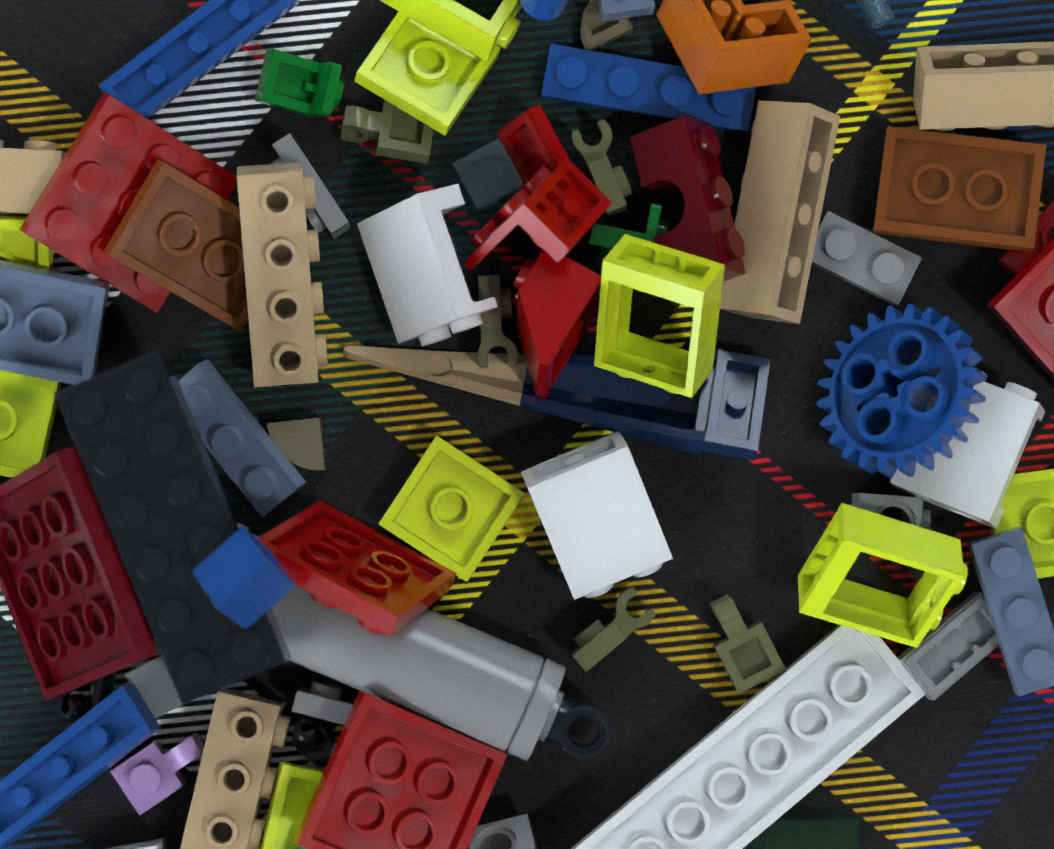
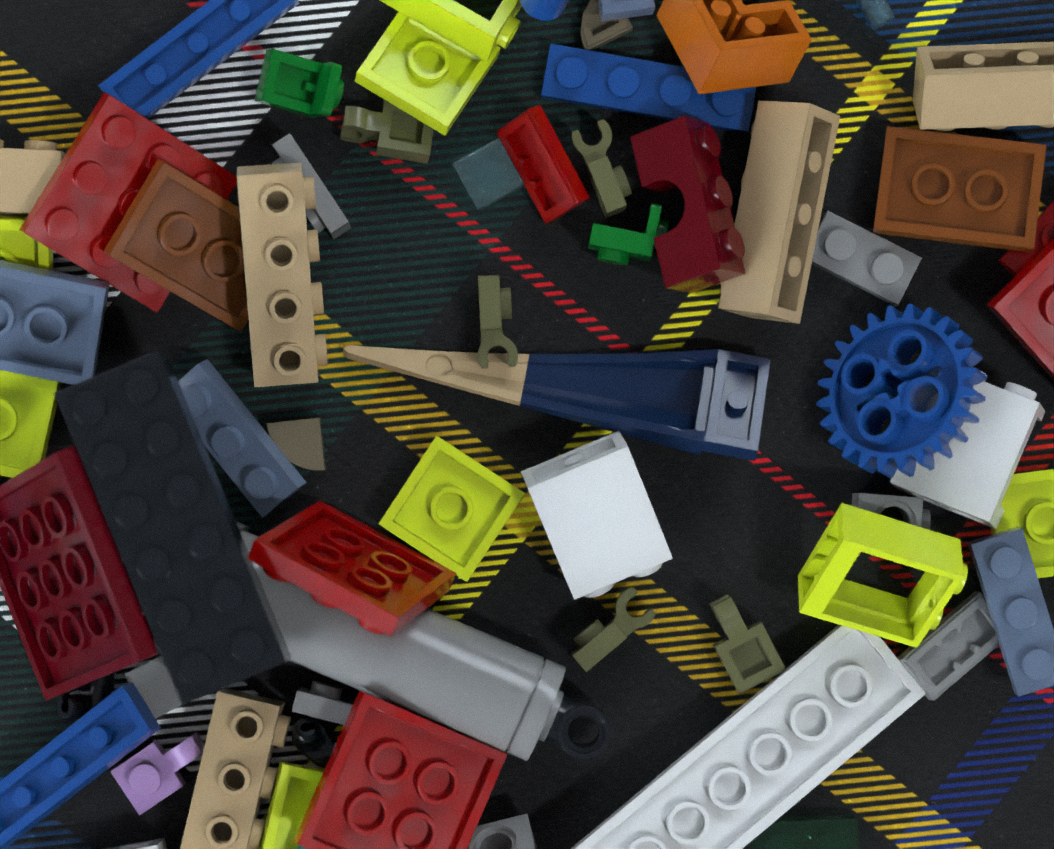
(243, 578): blue panel -> none
(420, 268): white panel -> none
(551, 208): red bracket -> none
(553, 314): red slope -> none
(669, 275): neon yellow window -> none

